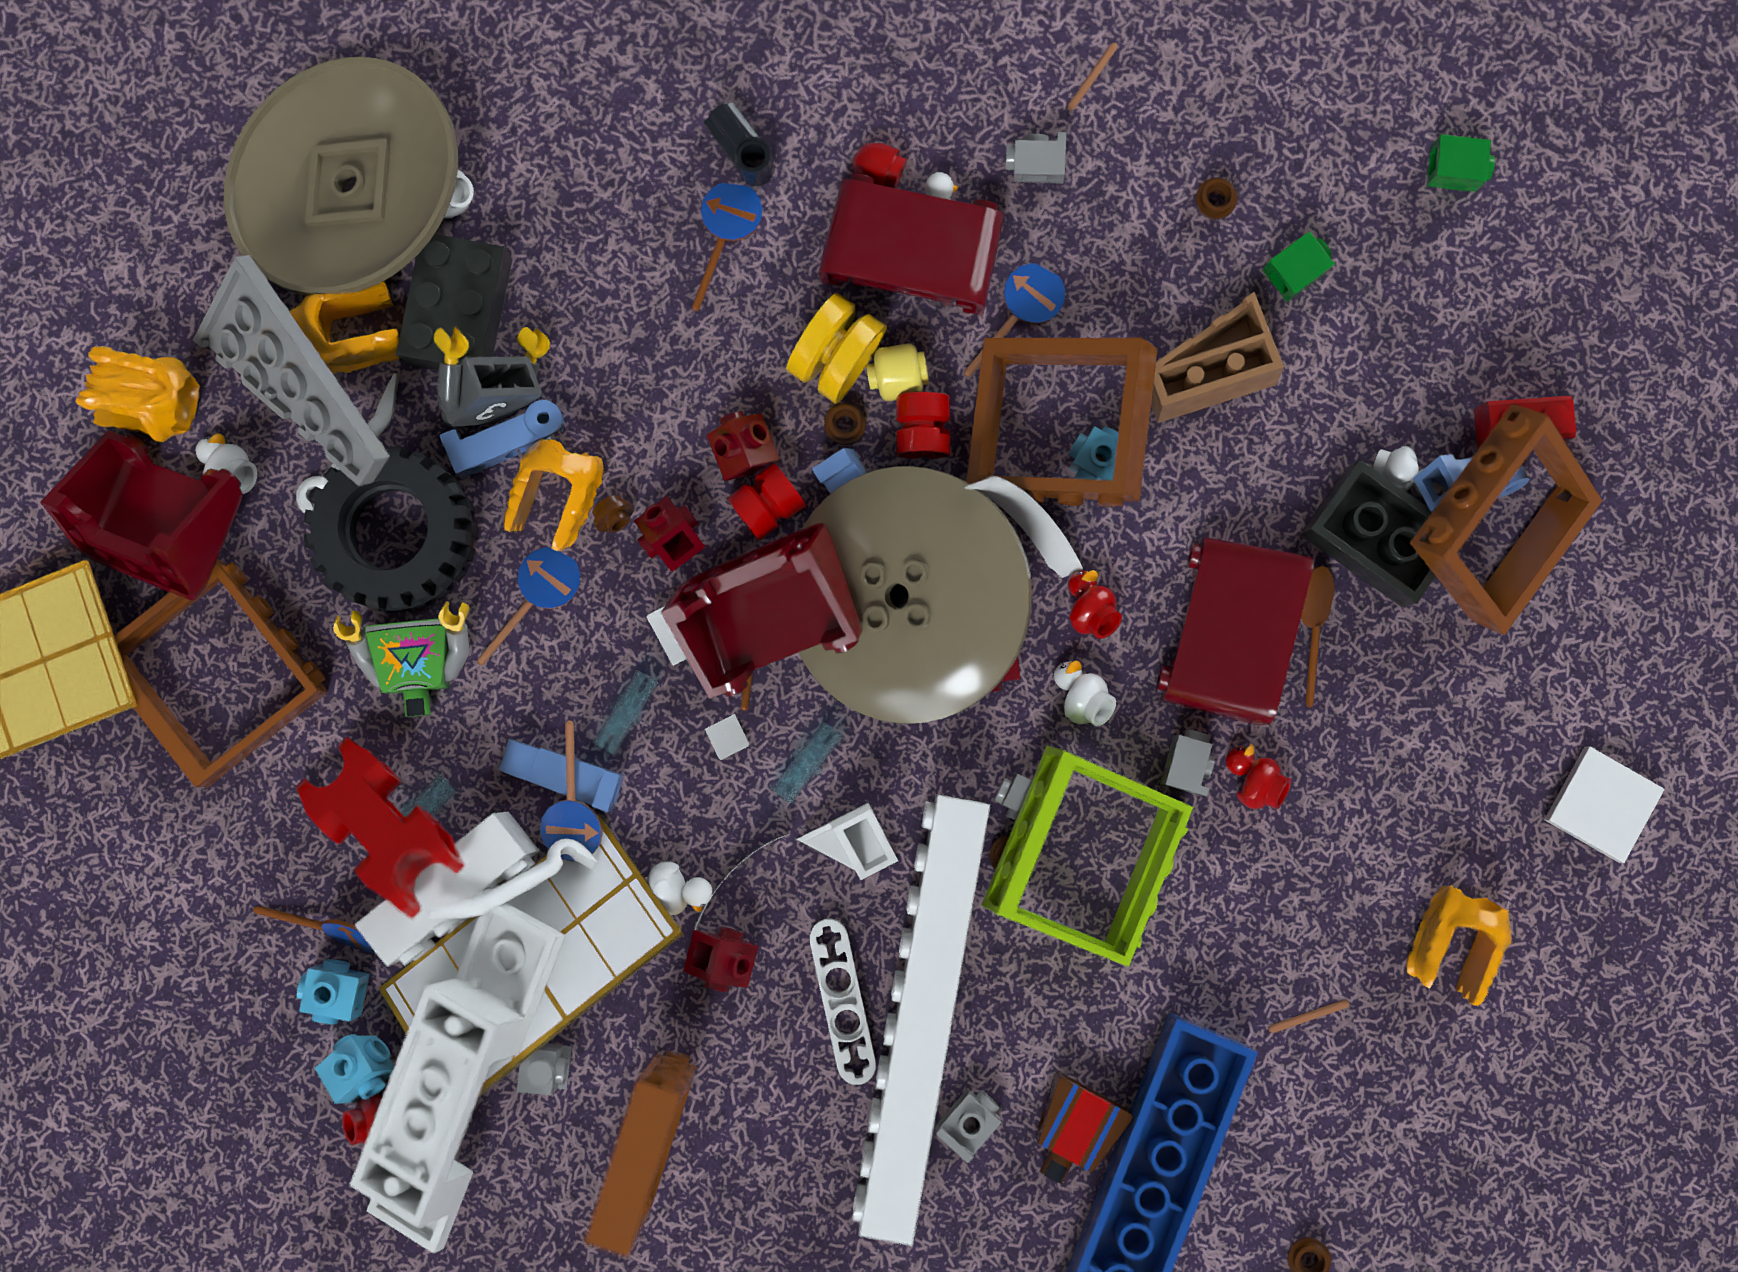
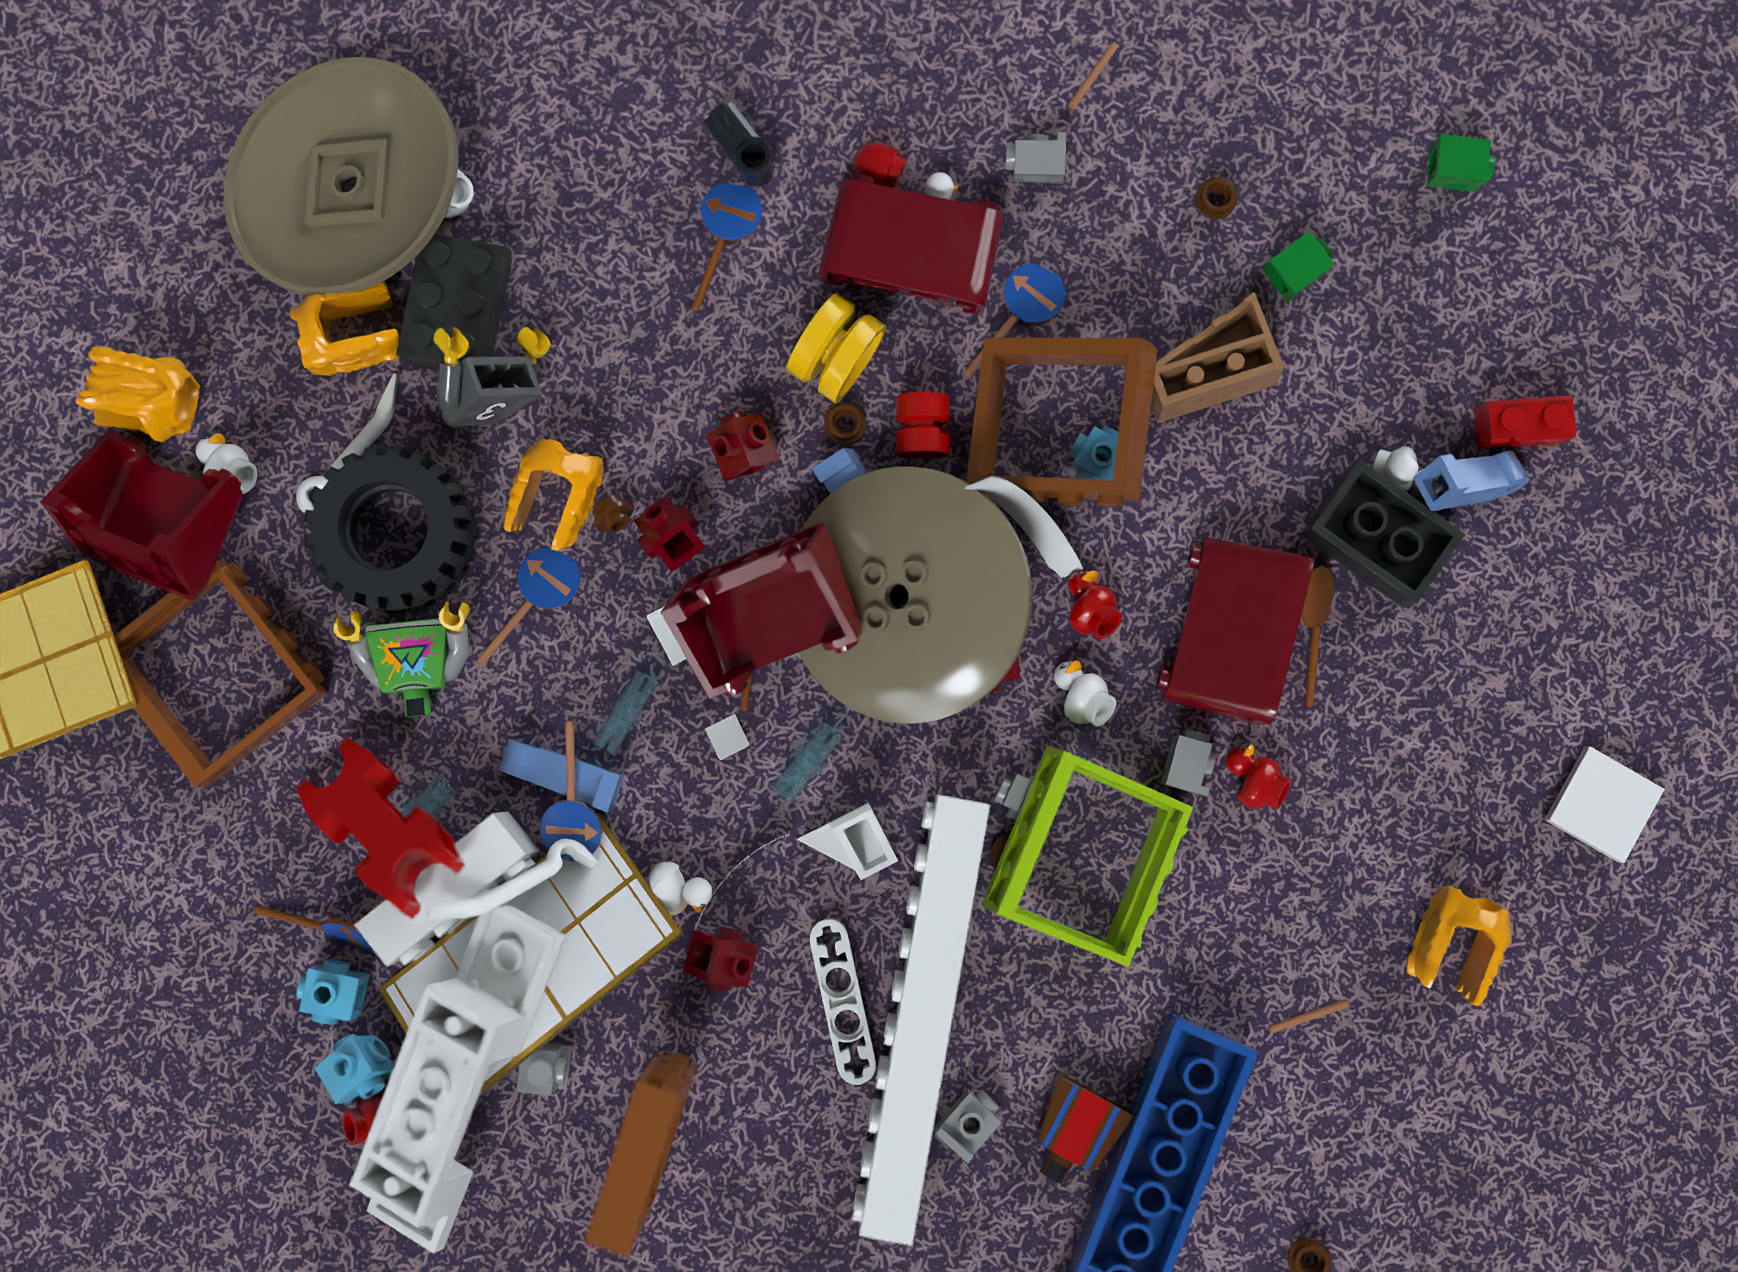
(282, 368): light grey wing -> none
(502, 440): medium blue leg -> none
(766, 501): red wheel -> none
(898, 371): light yellow head -> none
(1541, 543): dark orange window -> none

